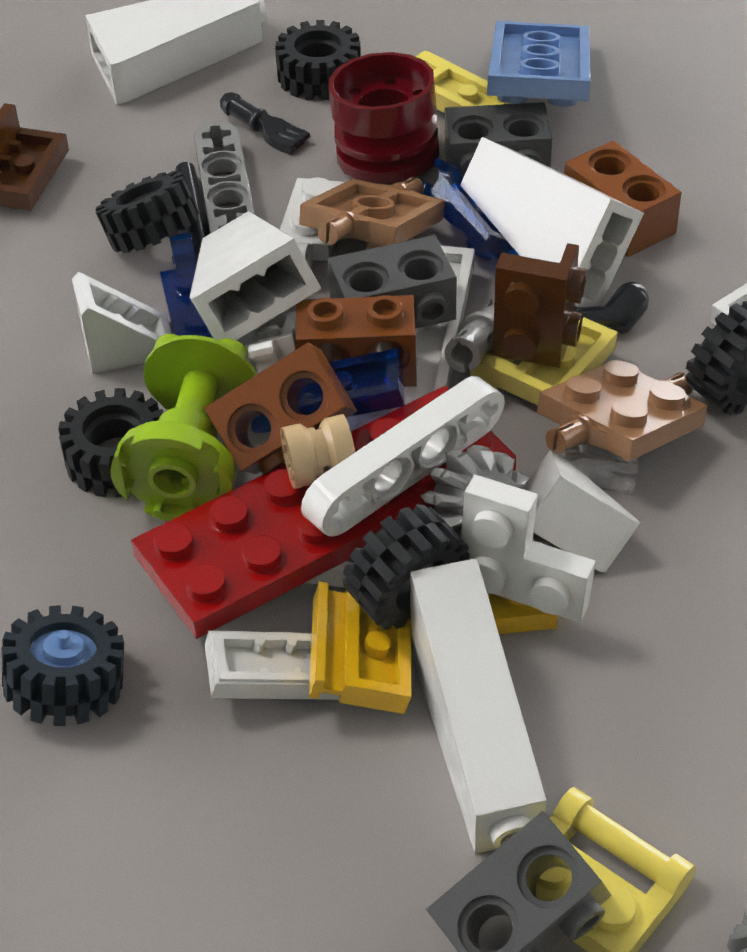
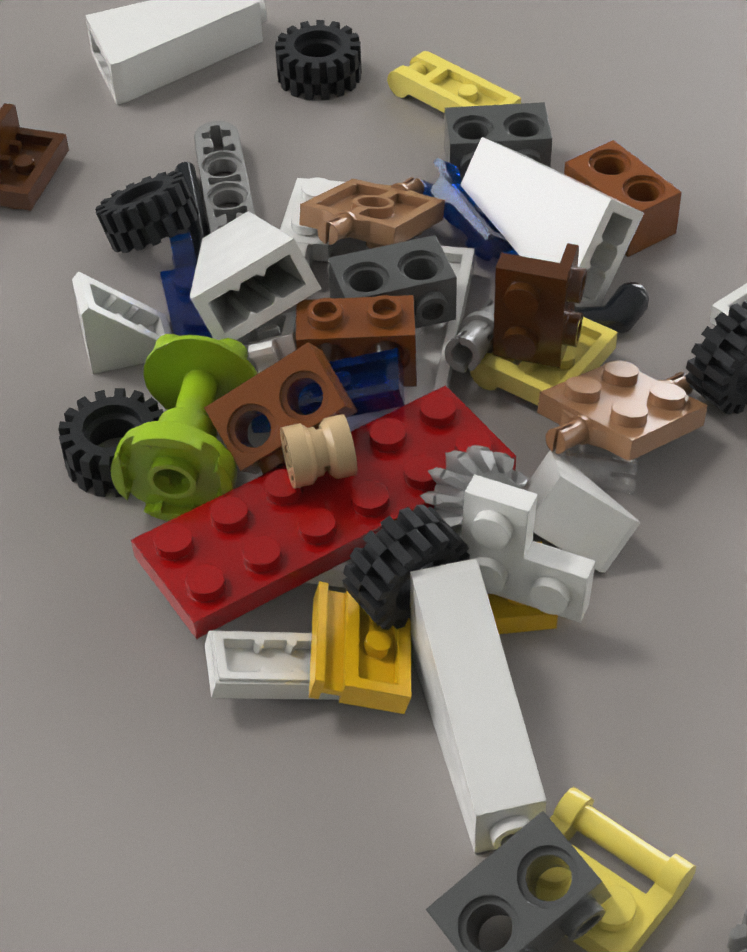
(62, 665): black wheel -> none
(275, 130): black piece -> none
(384, 117): dark red wheel -> none
(401, 456): white beam -> none
(540, 63): medium blue plate -> none

